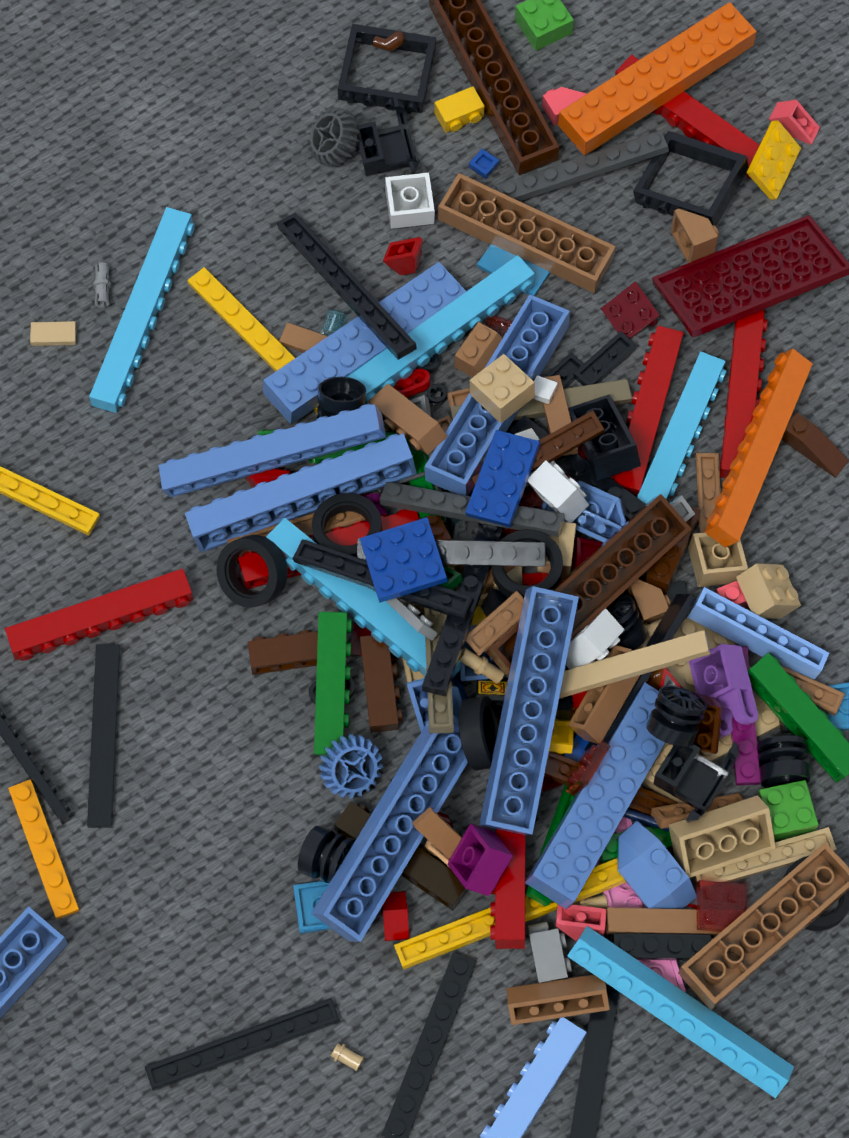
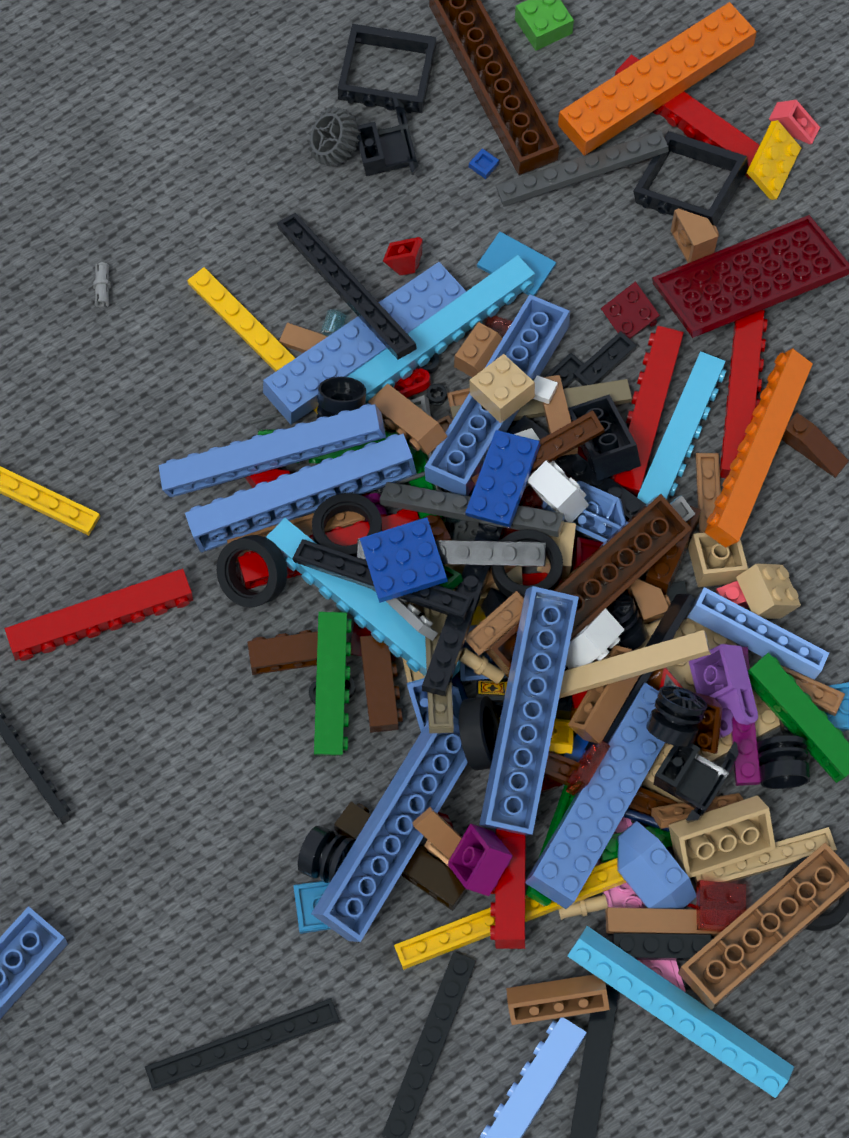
(43, 849): light orange plate -> none
(53, 333): tan tile -> none
(103, 736): black tile -> none
(141, 310): medium azure brick -> none
(341, 783): medium blue gear -> none
(347, 1056): tan pin -> none
(391, 42): reddish brown arm -> none
(395, 917): red slope -> none
(409, 200): white brick -> none
(459, 109): yellow brick -> none
(526, 232): medium nougat brick -> none
(548, 952): light grey hinge -> none
(557, 100): coral slope -> none
(576, 918): coral slope -> none
(790, 809): bright green brick -> none

